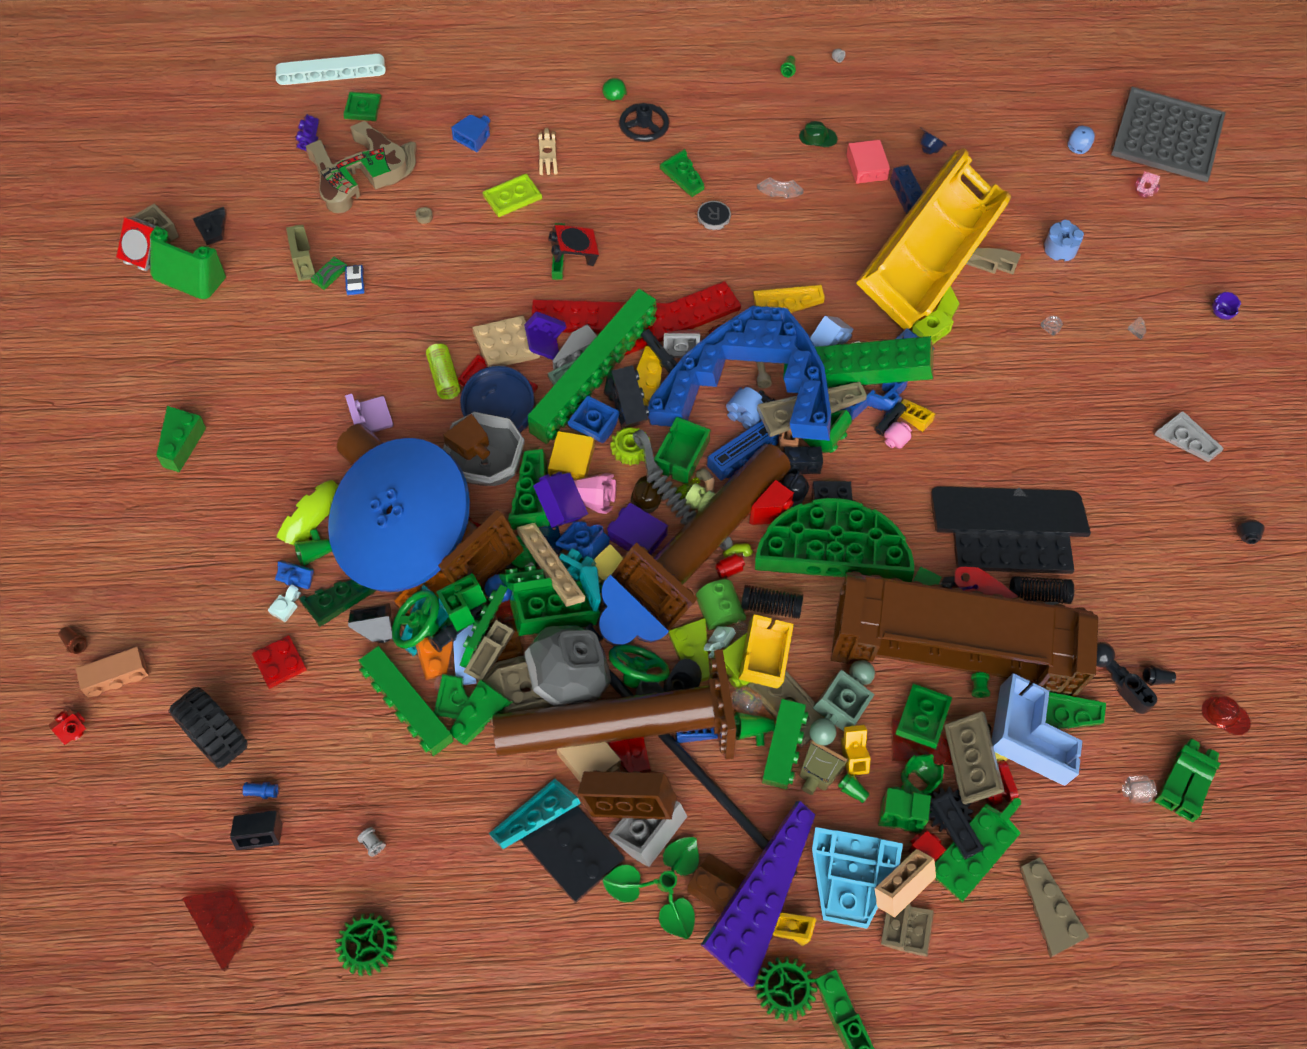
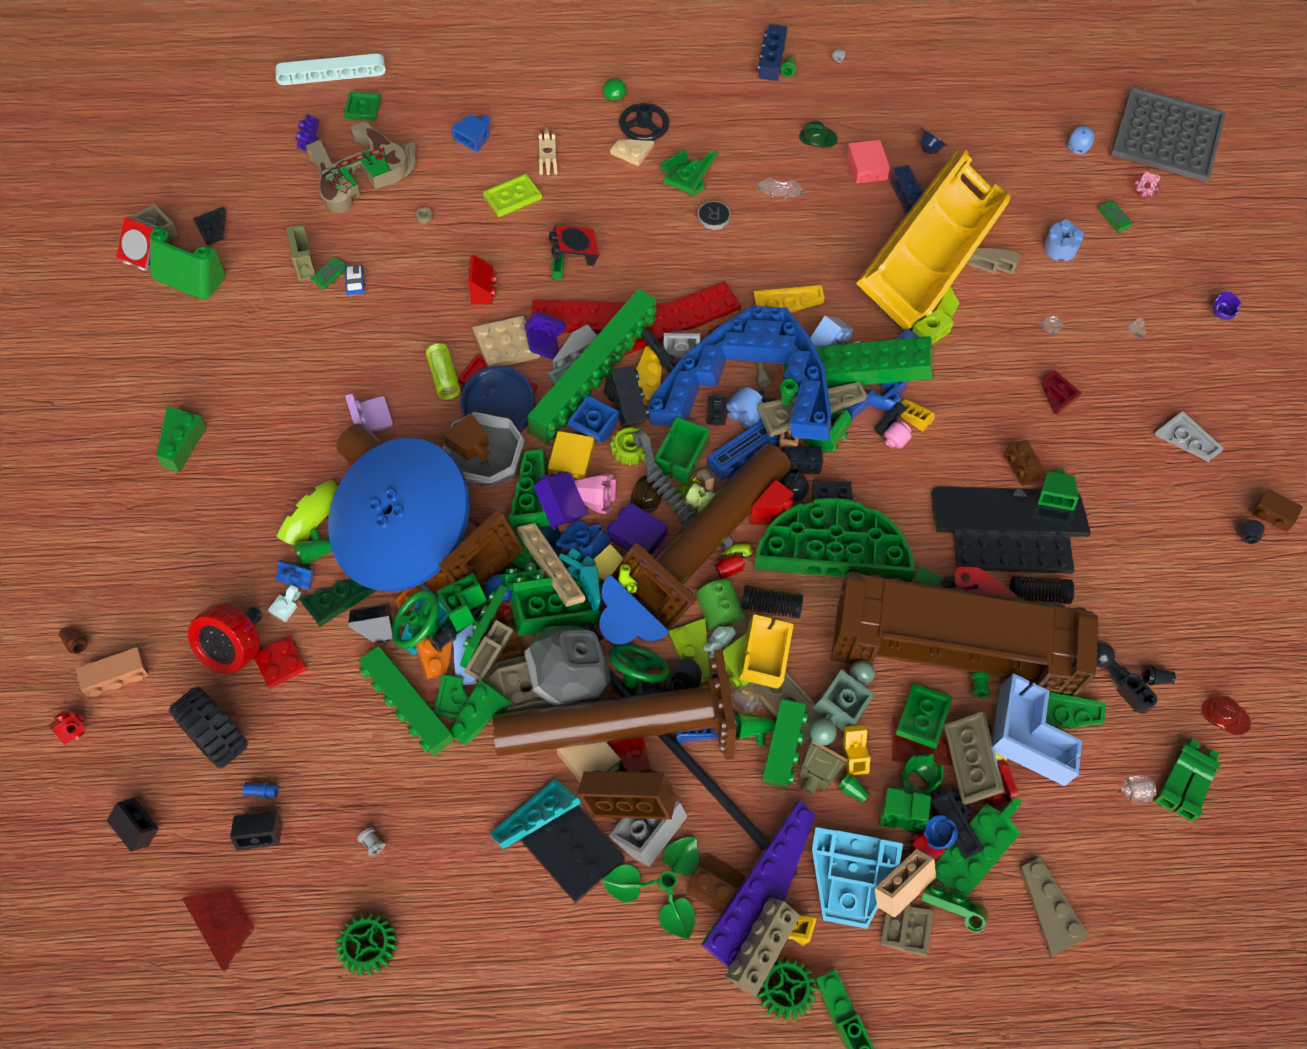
(132, 824): none -> black brick
(225, 637): none -> red wheel
(481, 281): none -> red slope
(626, 580): none -> lime arm
(632, 150): none -> tan wing
(691, 175): none -> green wing
(716, 410): none -> black brick
(762, 946): none -> dark tan brick
(773, 52): none -> dark blue brick
(788, 390): none -> green cone
(941, 832): none -> blue hair
(957, 904): none -> green plate
(1024, 462): none -> reddish brown brick
(1059, 391): none -> dark red wing
(1059, 491): none -> green torso
(1115, 216): none -> green tile
(1277, 510): none -> reddish brown brick

